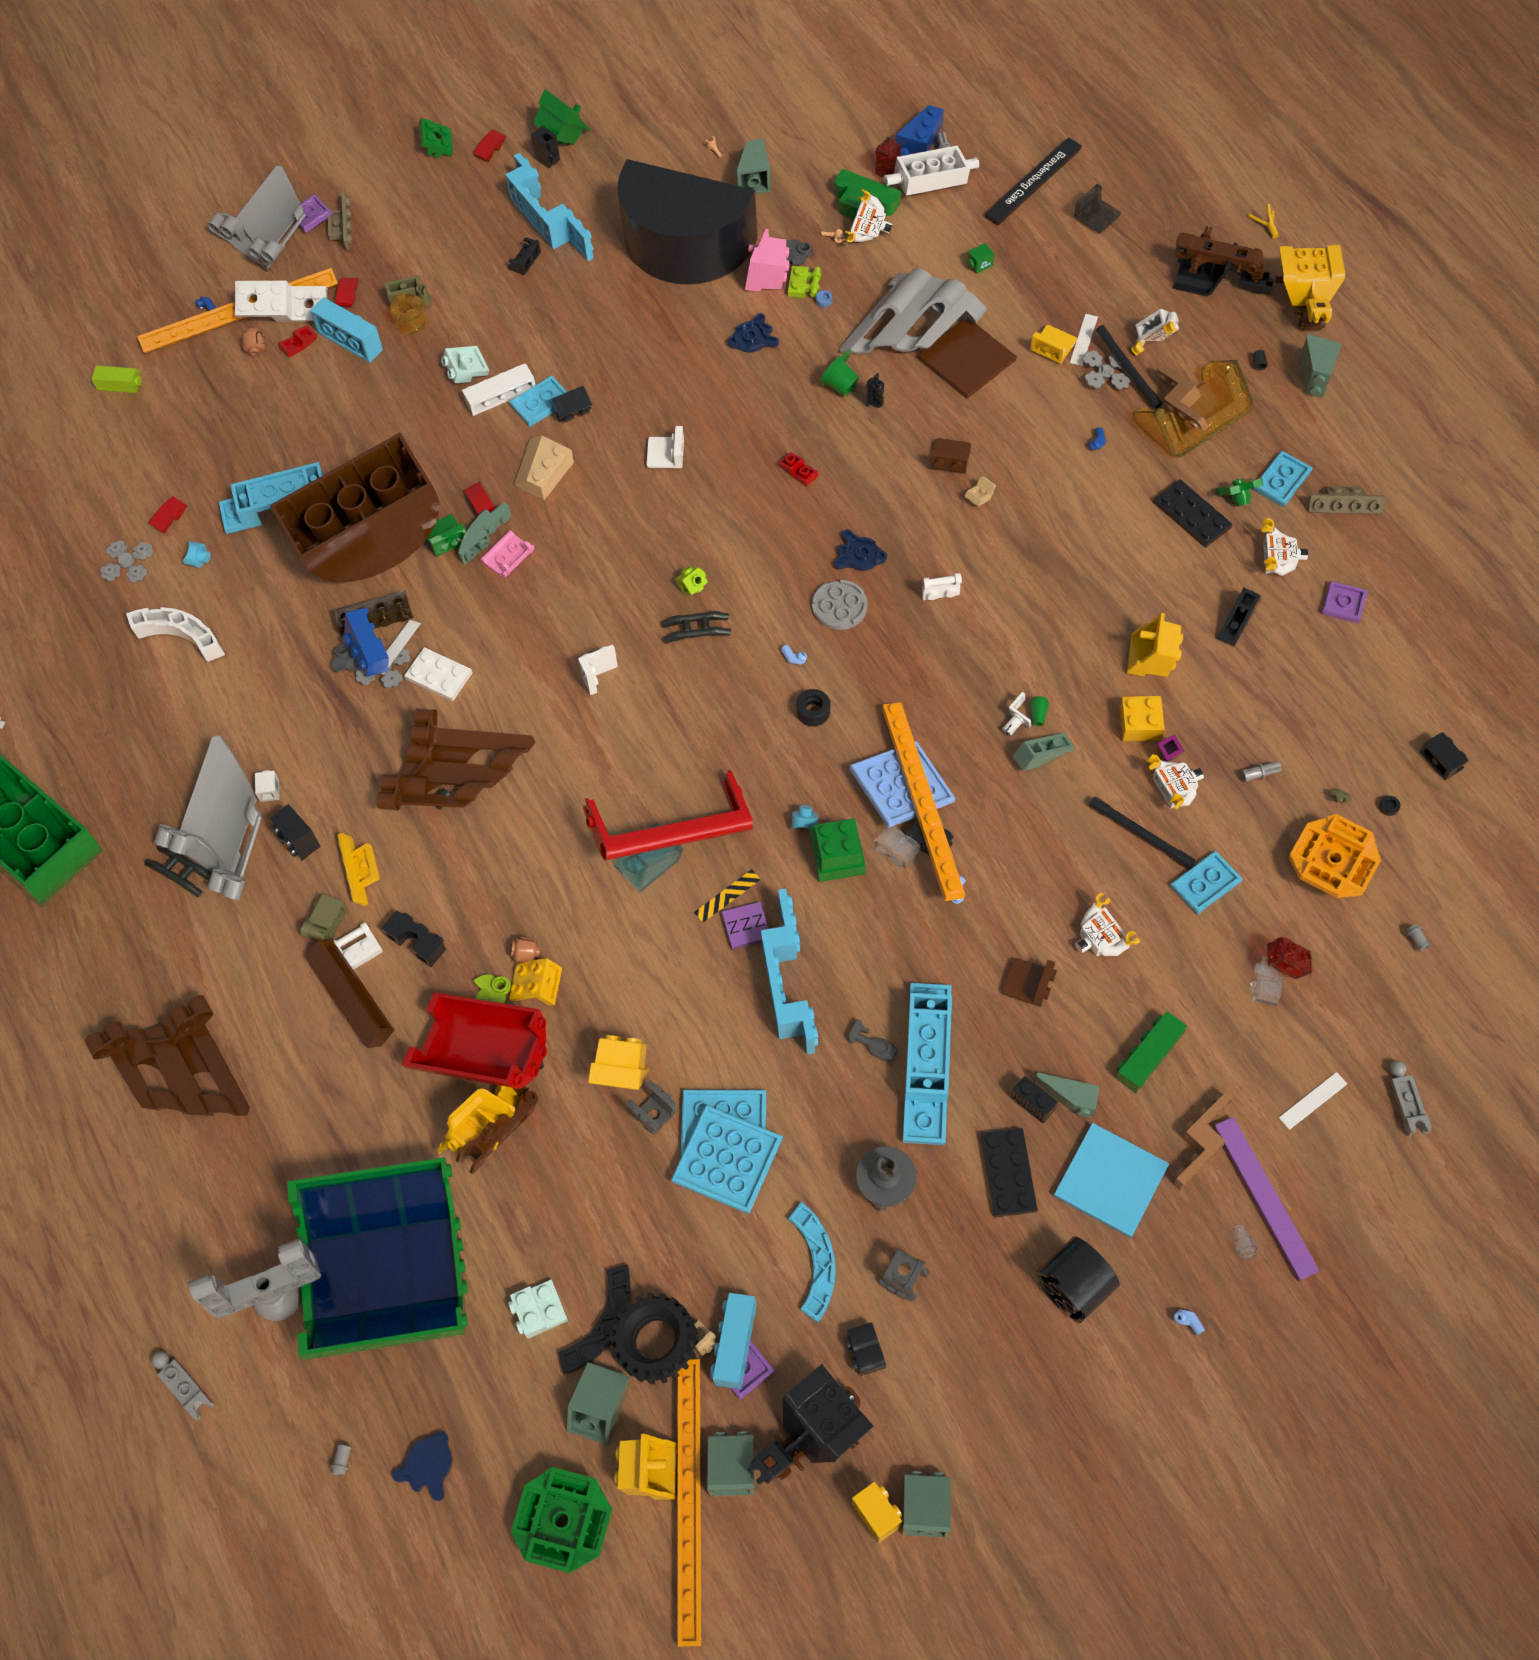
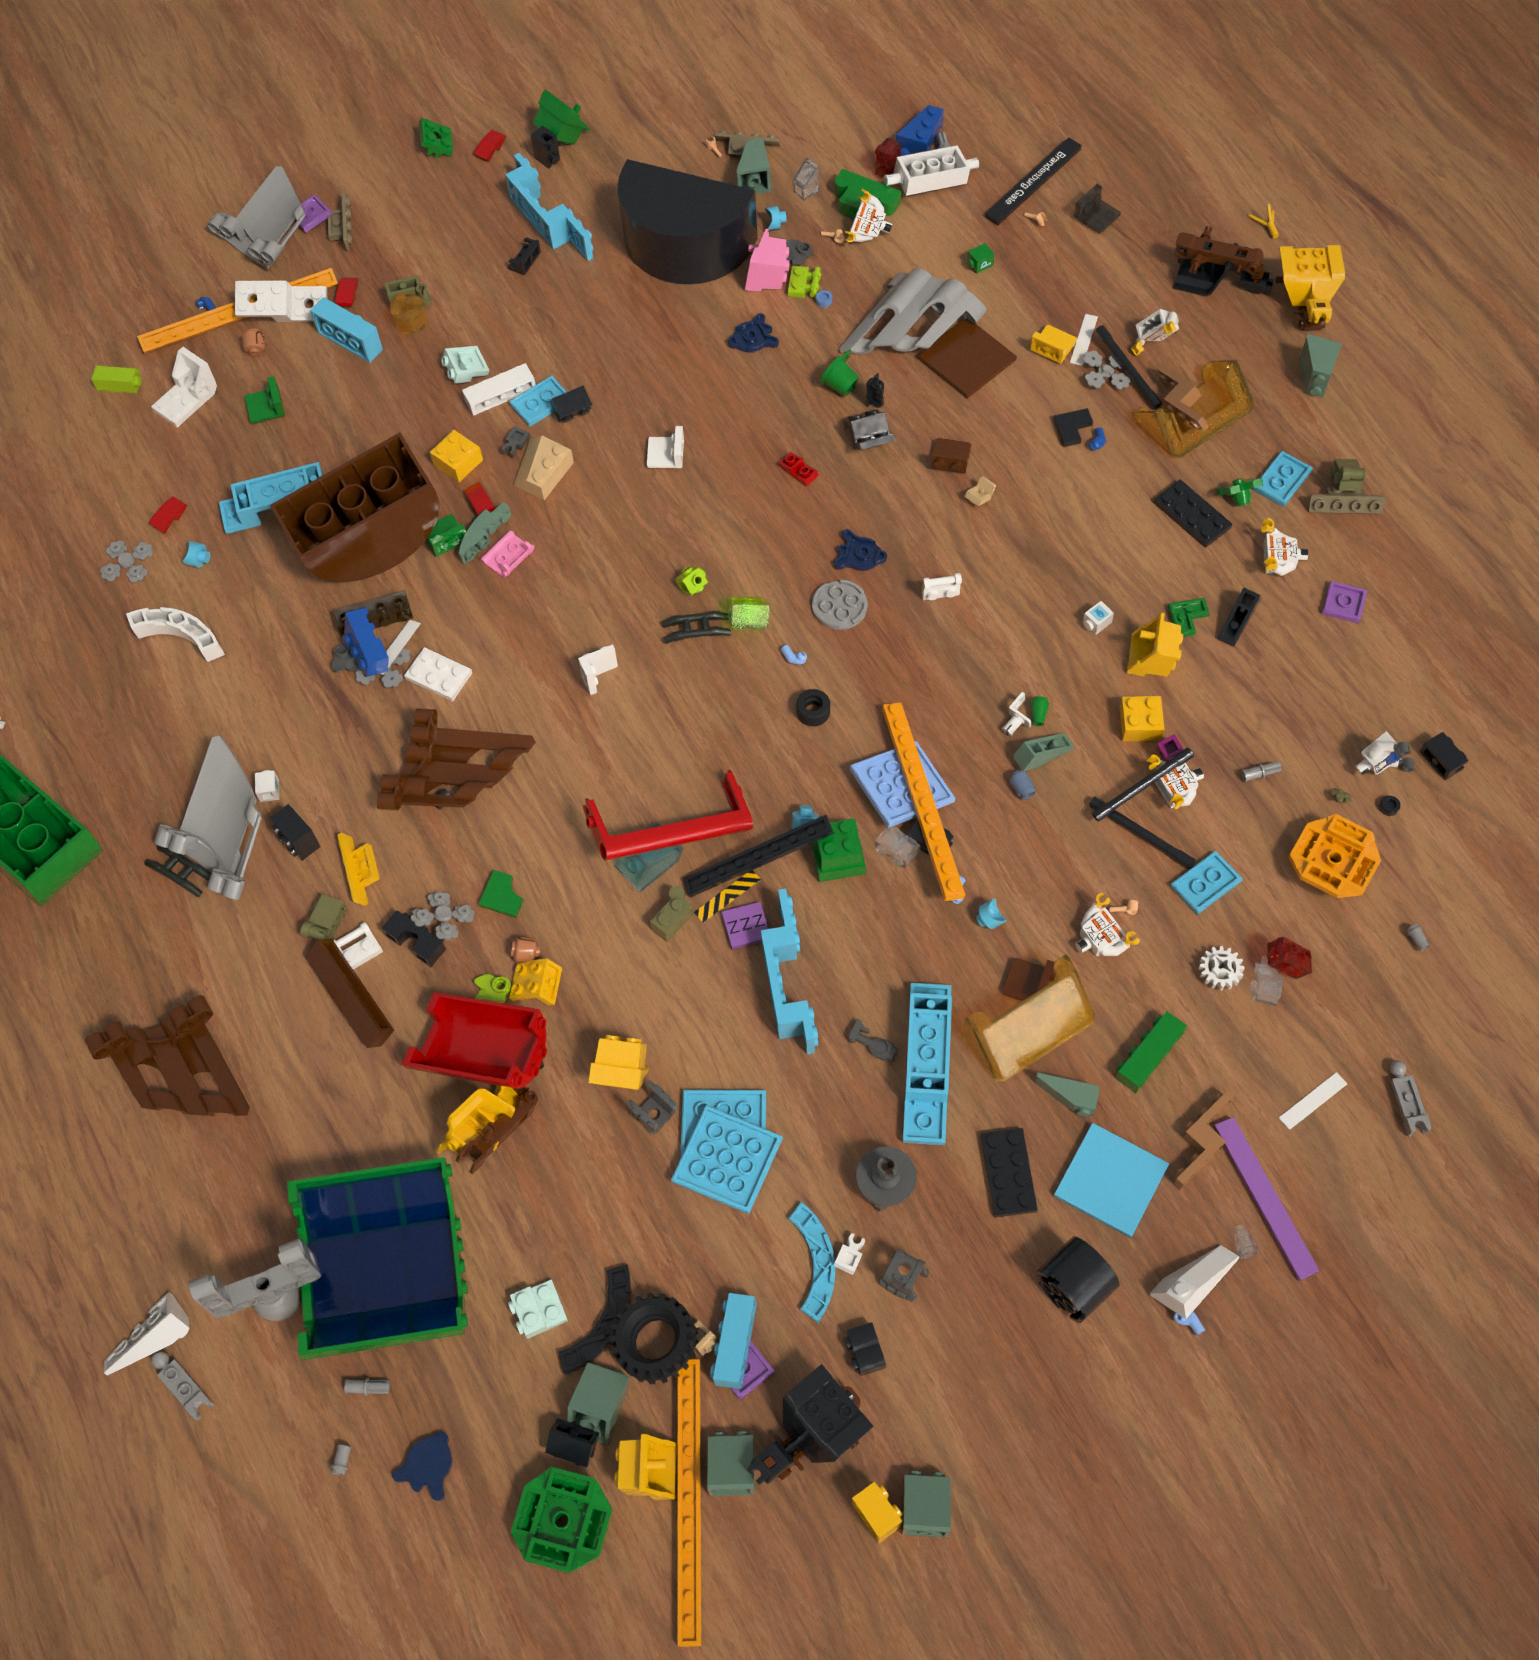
(161, 1329): none -> white wedge
(192, 388): none -> white bracket
(266, 403): none -> green bracket
(301, 339): red slope -> none
(367, 1386): none -> light grey axle
(443, 914): none -> light grey plant
(456, 456): none -> yellow brick
(500, 896): none -> green tile
(516, 439): none -> dark grey plate
(571, 1442): none -> black brick
(672, 915): none -> olive hinge
(738, 141): none -> dark tan bracket
(747, 612): none -> clear neon green slope
(758, 855): none -> black tile
(776, 217): none -> medium azure piece
(806, 180): none -> clear slope
(849, 1256): none -> white plate
(869, 429): none -> bracket
(990, 915): none -> medium azure piece
(1022, 784): none -> sand blue brick
(1031, 1026): none -> clear yellow windscreen
(1034, 1099): black brick -> none
(1040, 217): none -> light nougat hand
(1069, 423): none -> black tile
(1098, 618): none -> white brick
(1131, 908): none -> light nougat hand
(1177, 760): none -> black piece
(1184, 611): none -> green tile
(1192, 1283): none -> white wedge
(1223, 976): none -> white gear
(1260, 360): pearl dark grey hinge -> none
(1347, 474): none -> olive hinge
(1383, 754): none -> white torso

